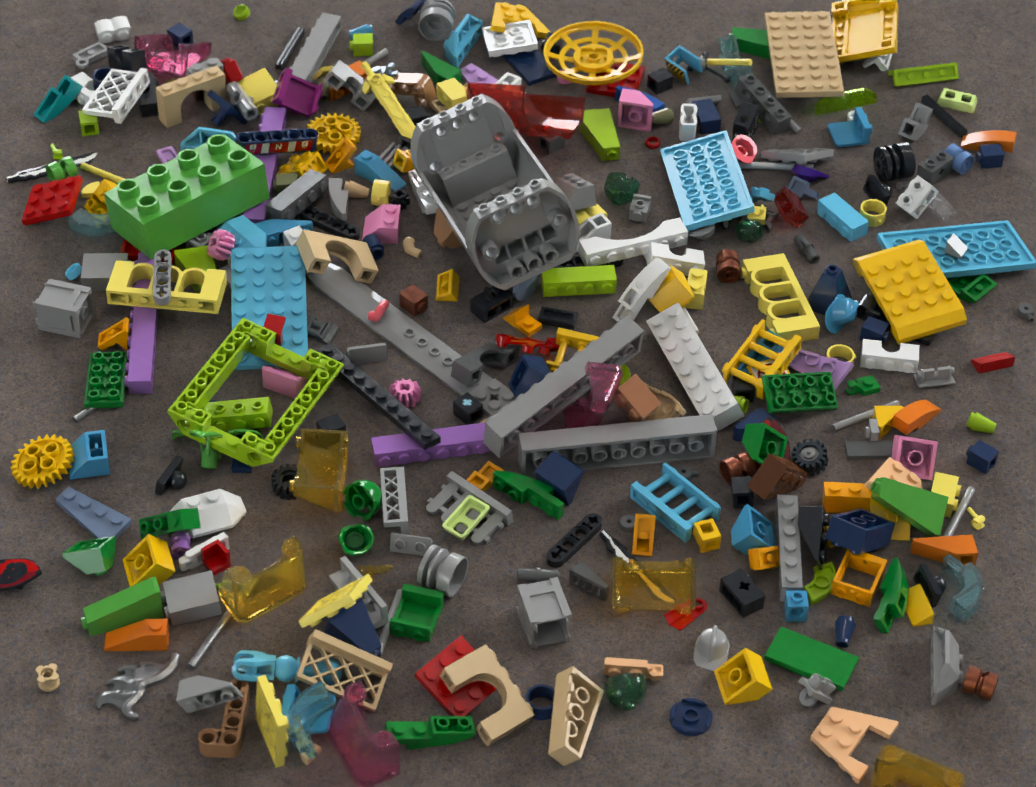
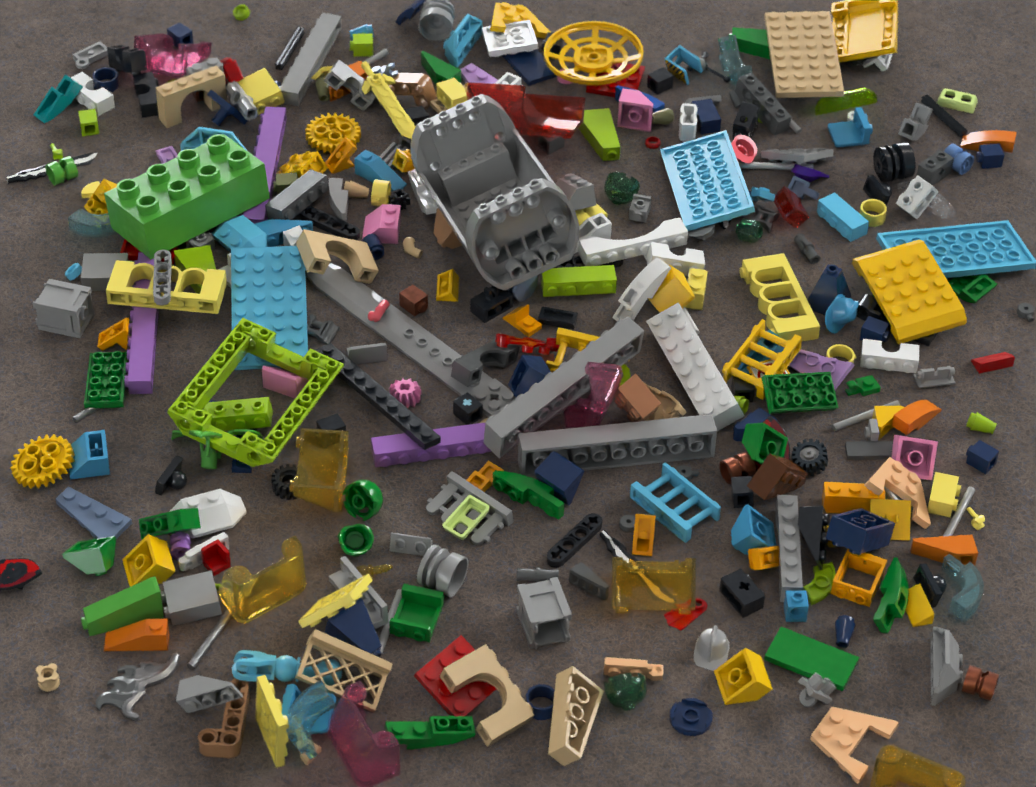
(52, 200): red plate -> none
(101, 173): light yellow bar -> none
(113, 30): white brick -> none
(126, 99): white fence -> none
(220, 244): bright pink gear -> none
(276, 324): red panel -> none
(278, 141): dark blue beam -> none
(297, 94): magenta panel -> none
(401, 499): light grey fence -> none
(707, 535): yellow brick -> none
(727, 266): copper wheel -> none
(730, 62): light yellow bar -> none
(759, 214): light yellow tile -> none
(914, 505): bright green slope -> none
(924, 74): lime fence -> none
(955, 247): slope -> none

